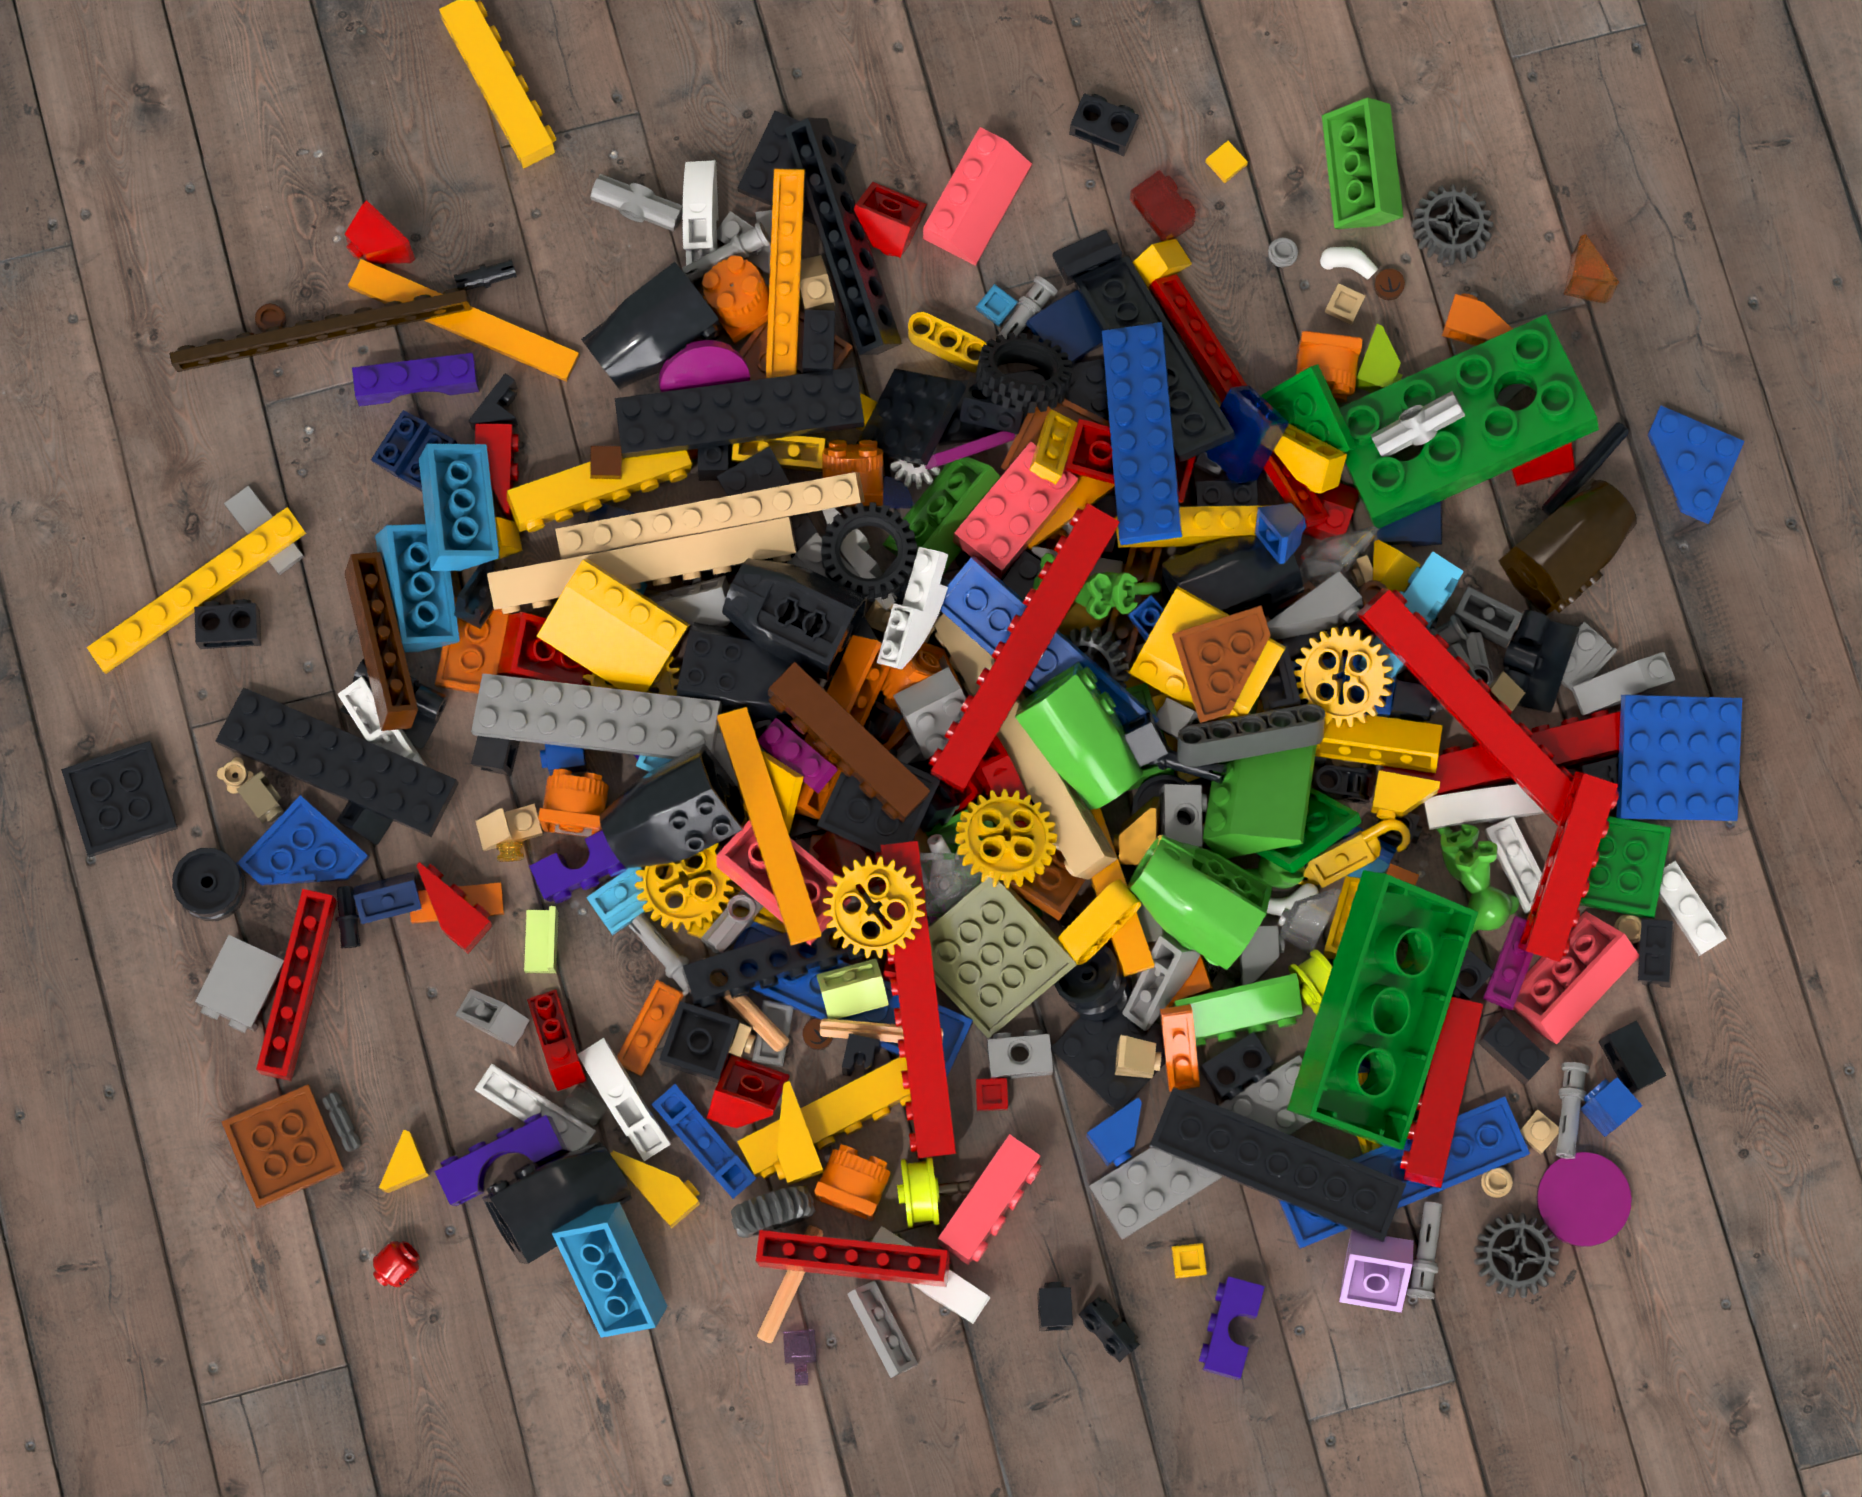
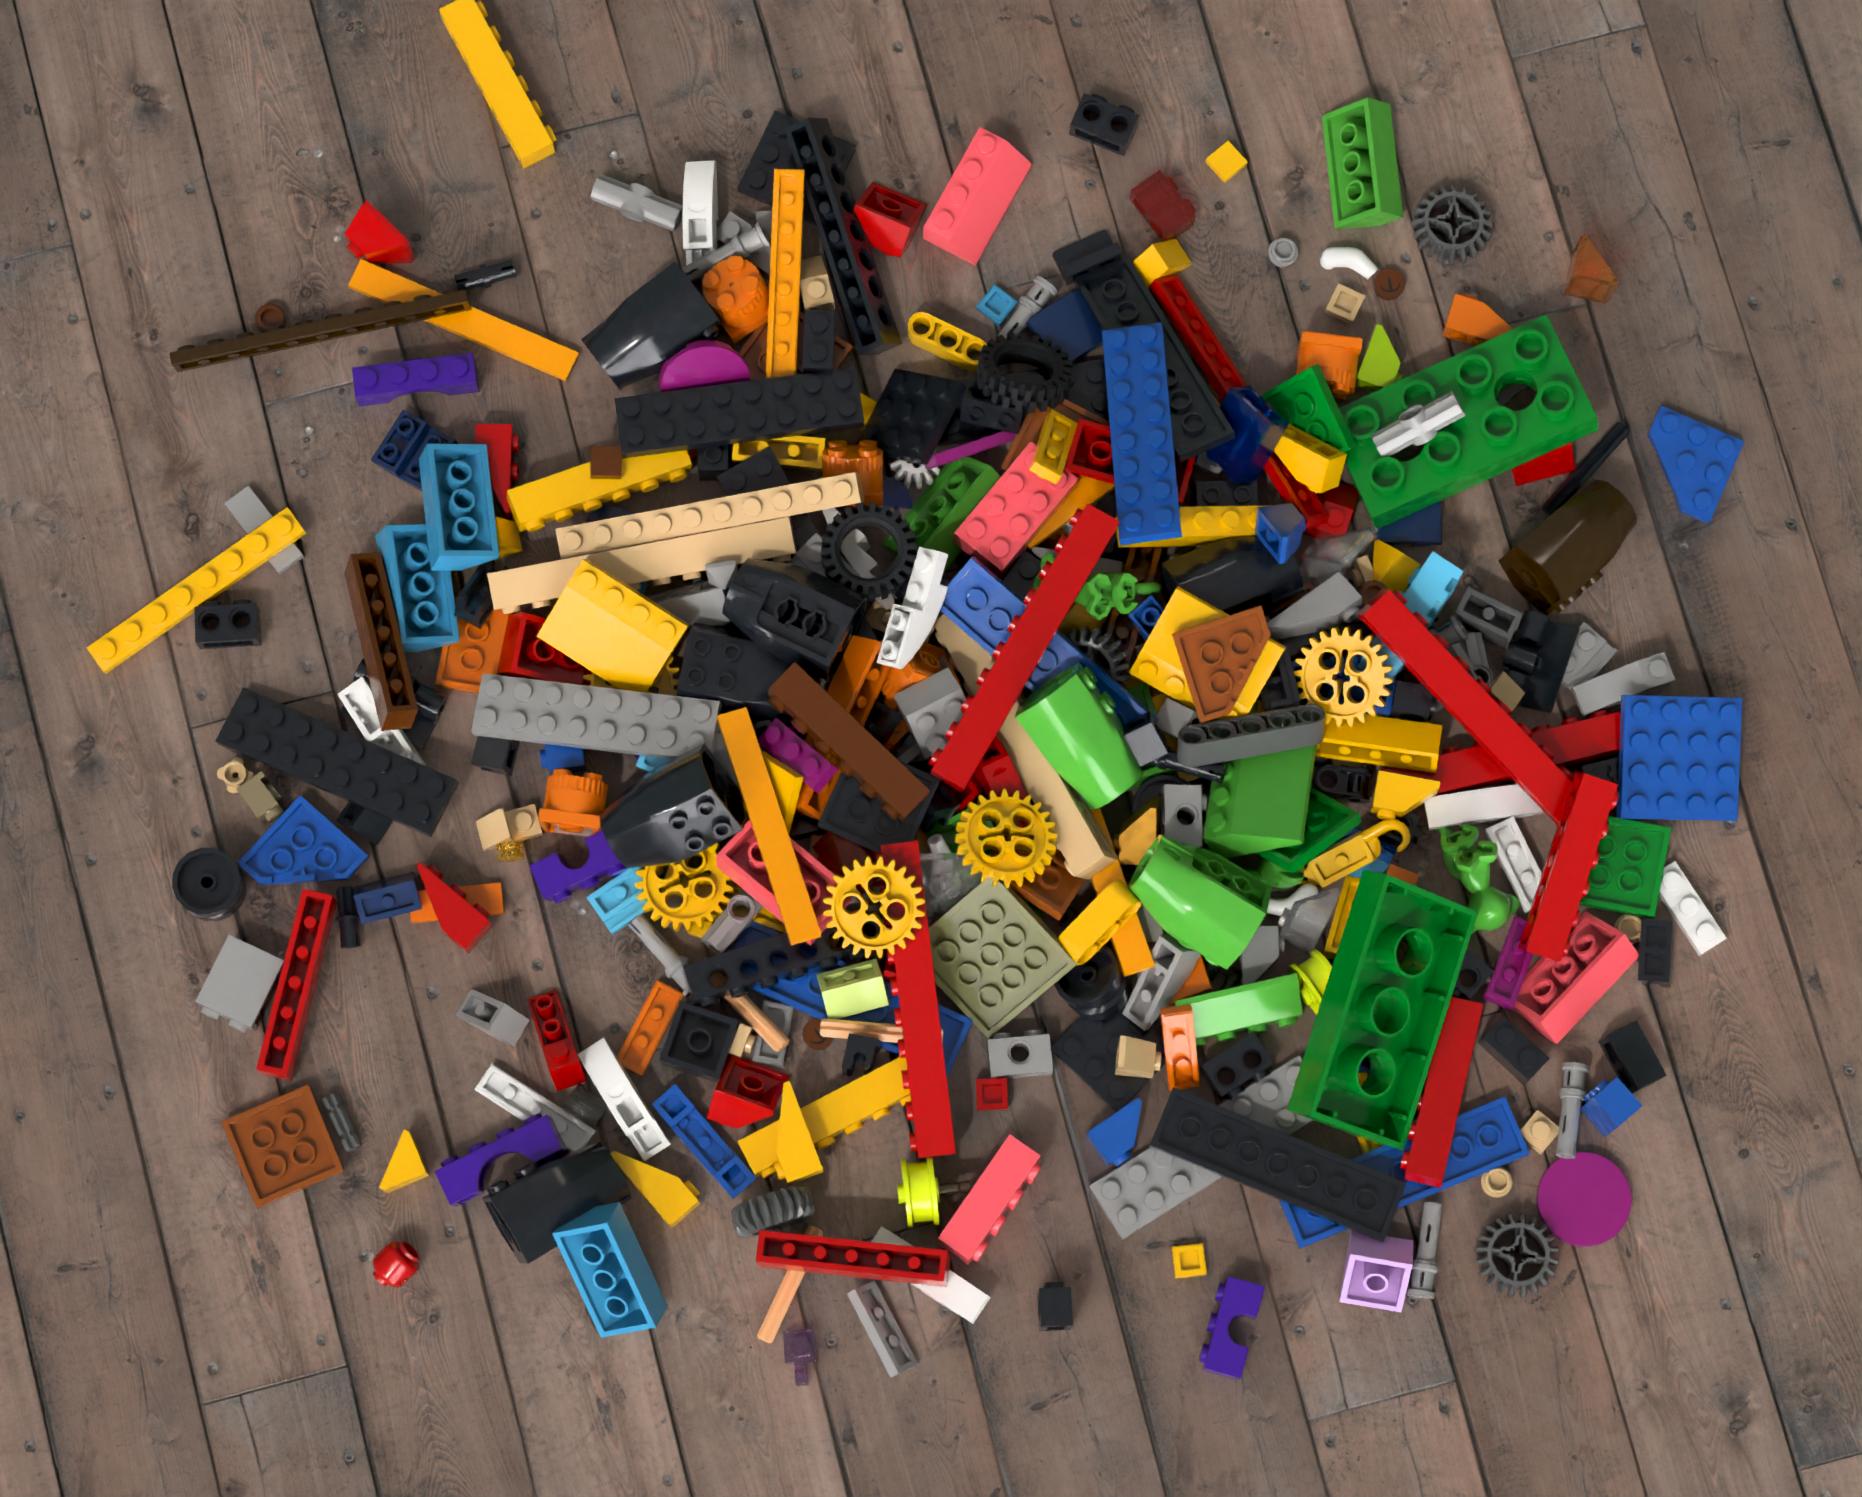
(119, 799): black plate -> none
(492, 410): black slope -> none
(541, 940): yellowish green panel -> none
(721, 573): none -> light grey slope
(853, 1182): orange piece -> none
(1116, 1340): black hinge -> none

